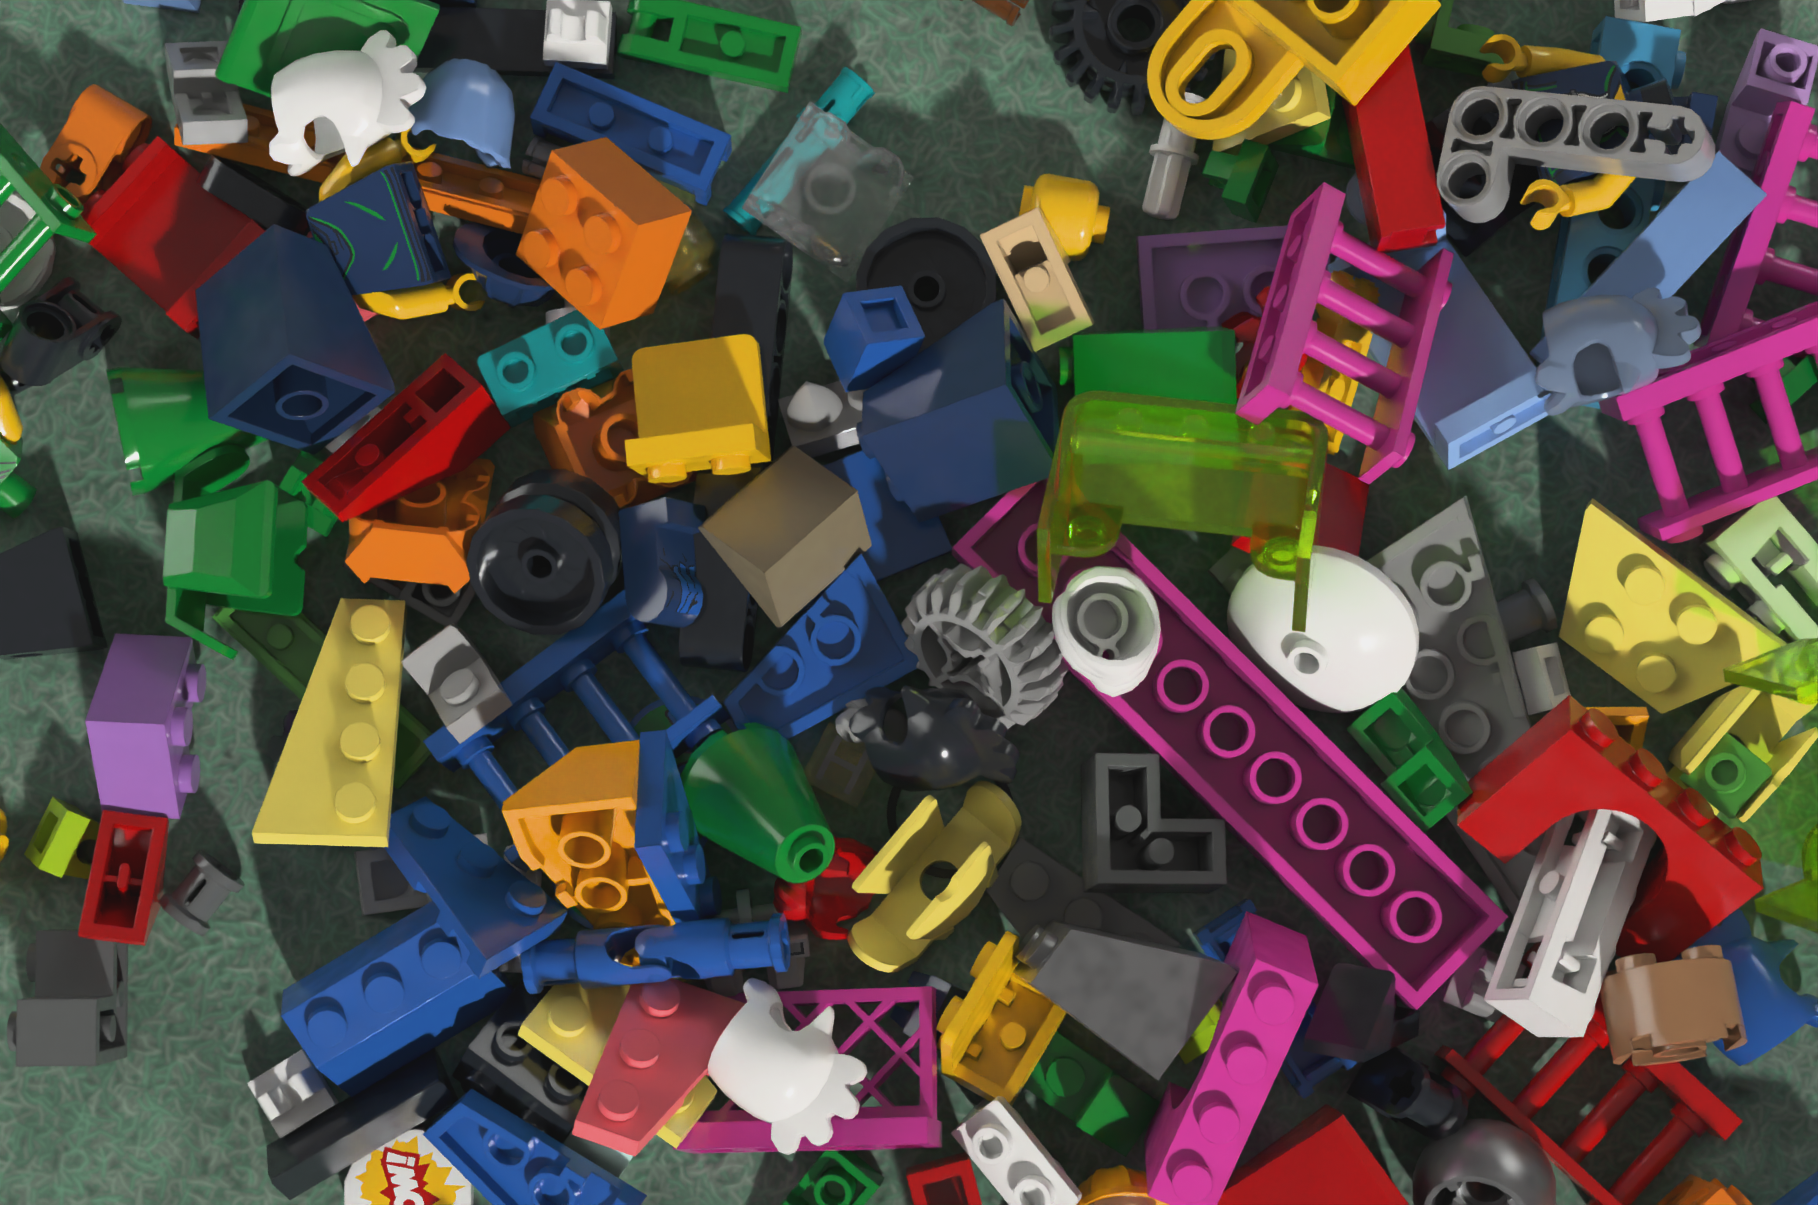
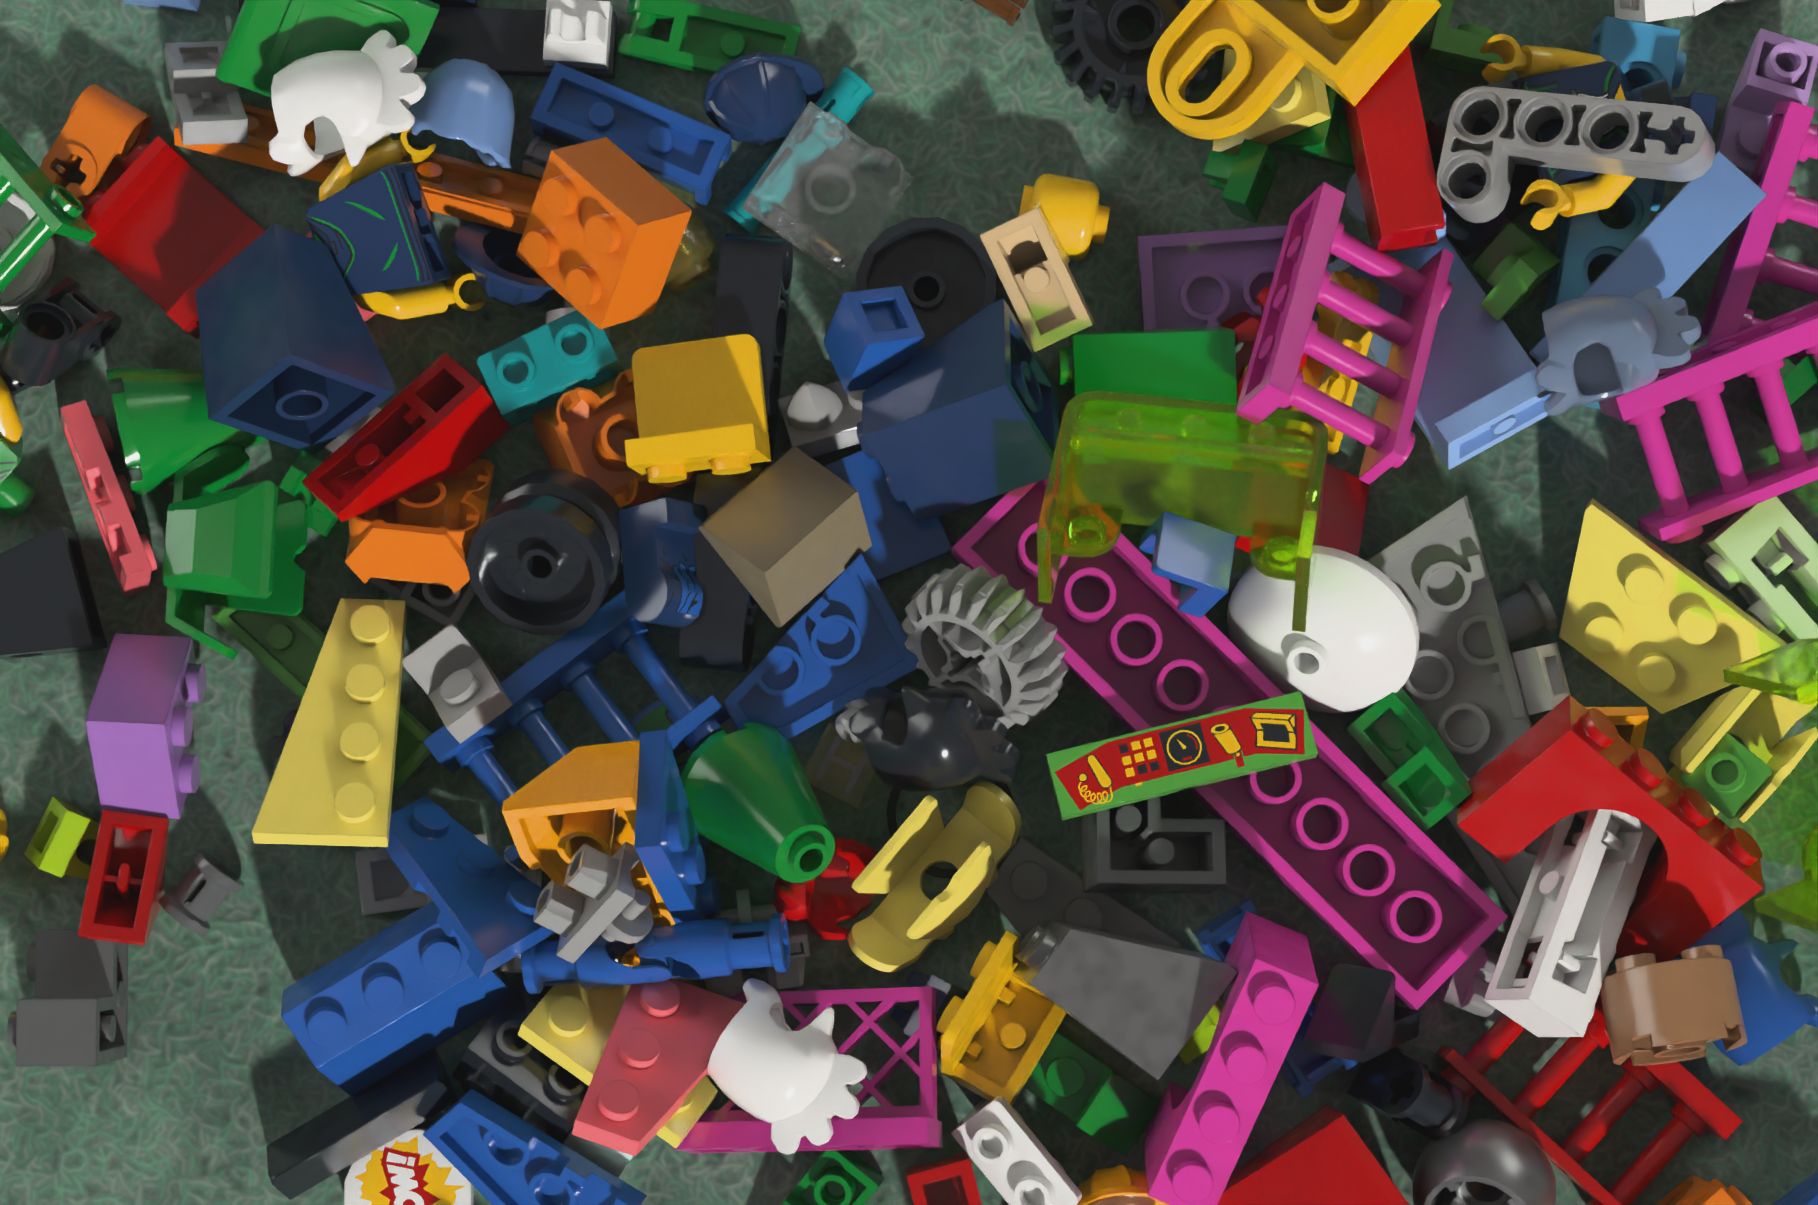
(108, 498): none -> coral wing
(252, 195): black beam -> none
(292, 1093): white tile -> none
(603, 906): none -> light grey hips
(761, 95): none -> dark blue piece
(1109, 613): white hair -> none
(1170, 169): white axle -> none
(1181, 755): none -> tile
(1193, 556): none -> blue panel
(1514, 268): none -> bright green bracket

